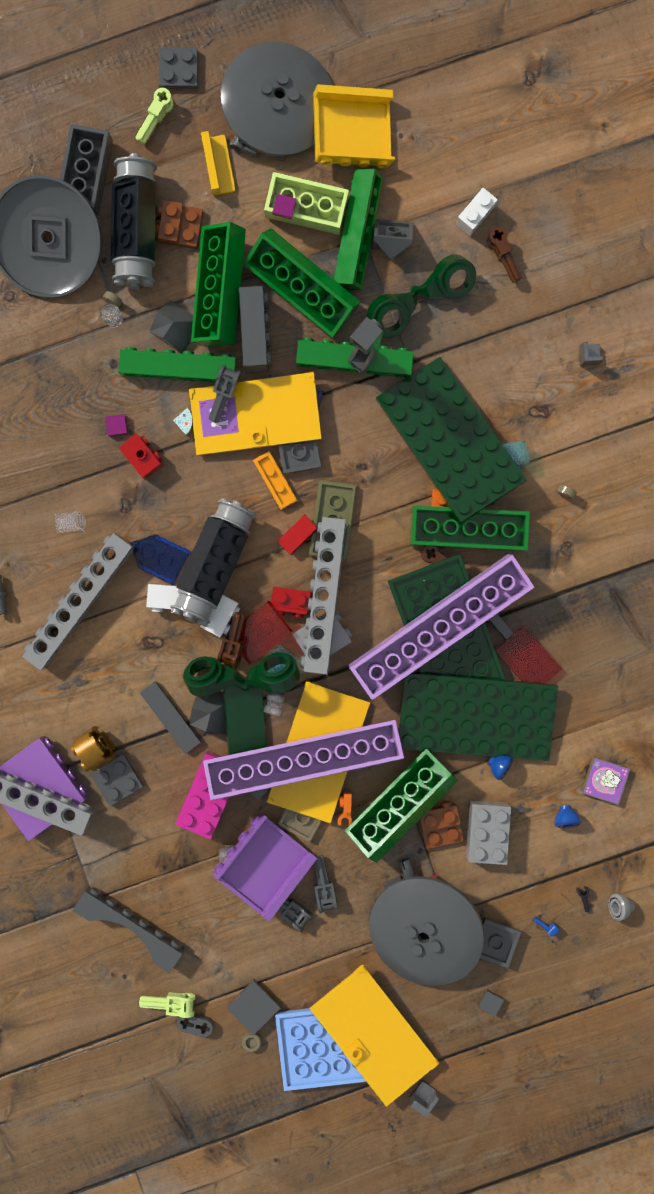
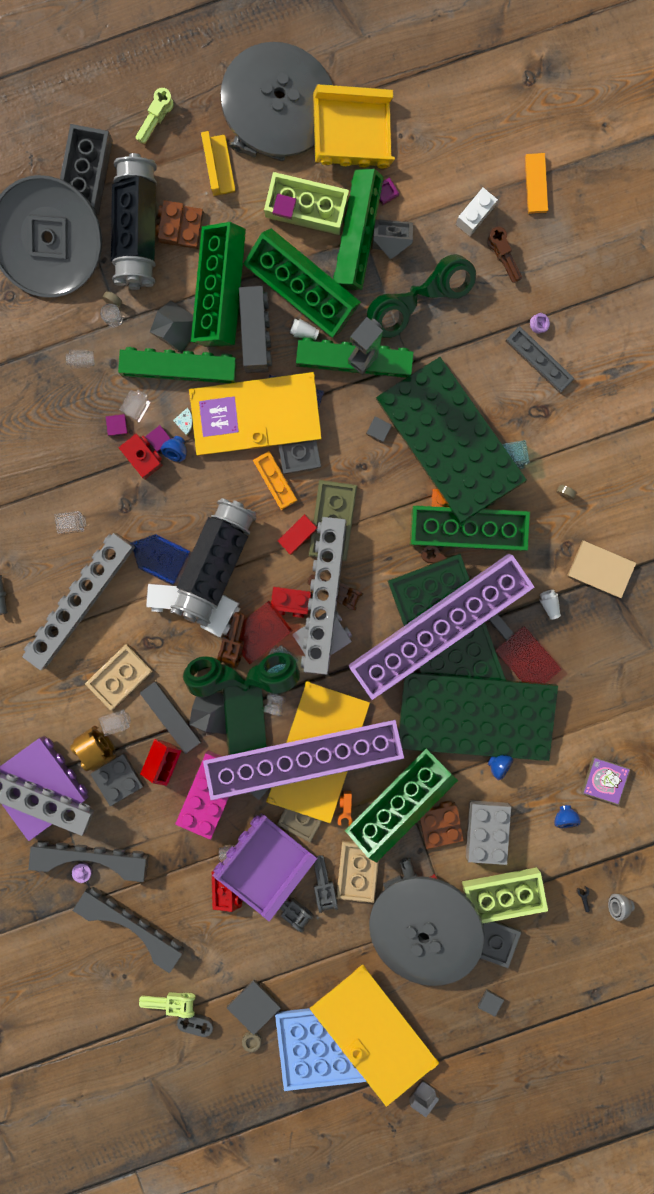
(80, 359): none -> clear brick
(82, 872): none -> lavender tile
(115, 722): none -> clear brick
(119, 677): none -> tan tile
(128, 865): none -> dark grey arch
(135, 405): none -> clear brick
(157, 437): none -> magenta tile
(160, 762): none -> red brick
(174, 449): none -> blue brick
(178, 67): dark grey plate -> none
(223, 898): none -> red bracket
(225, 388): dark grey connector -> none
(303, 330): none -> white cone
(344, 594): none -> reddish brown connector
(356, 874): none -> tan tile
(379, 429): none -> dark grey tile
(388, 191): none -> magenta tile
(507, 895): none -> yellowish green brick
(536, 183): none -> light orange tile
(539, 323): none -> lavender tile
(539, 359): none -> dark grey tile
(550, 602): none -> white cone
(551, 929): blue hand -> none
(590, 354): flat silver panel -> none
(601, 569): none -> tan tile

